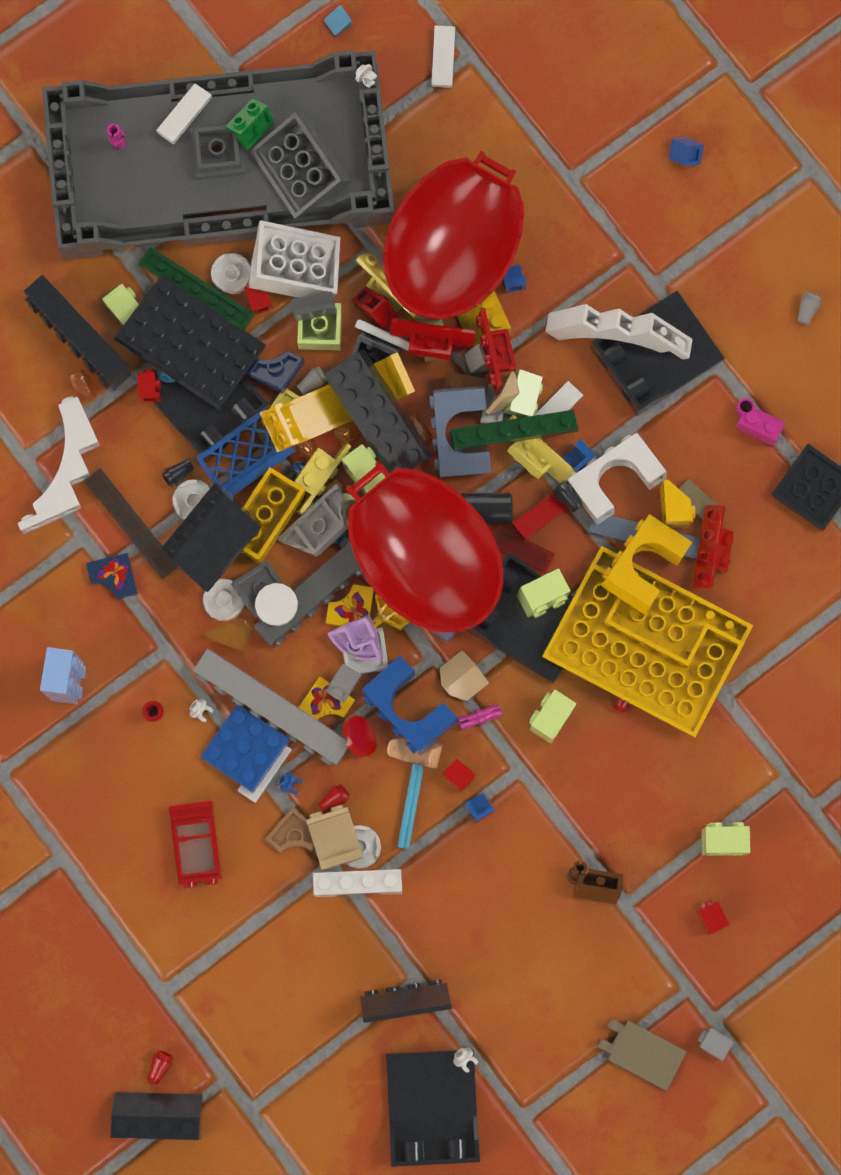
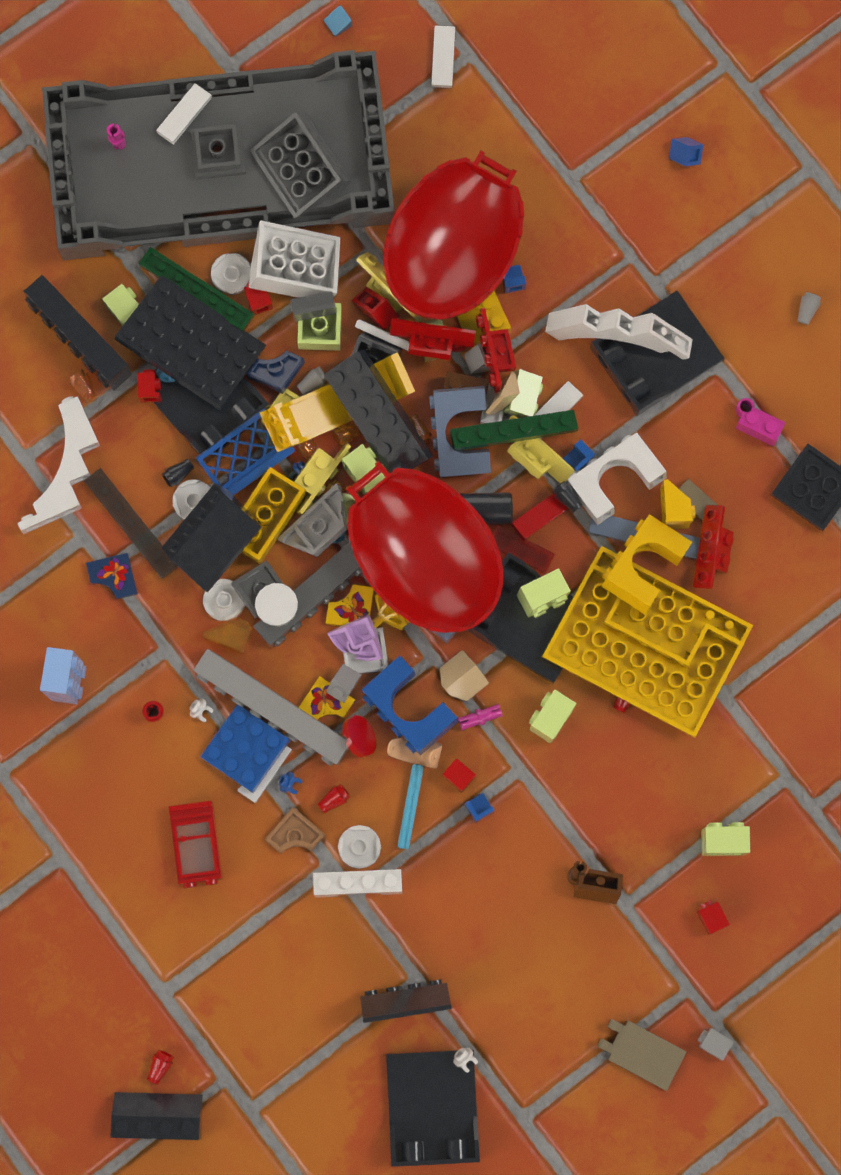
(251, 123): green bracket -> none
(334, 838): tan panel -> none
(365, 74): white plate -> none

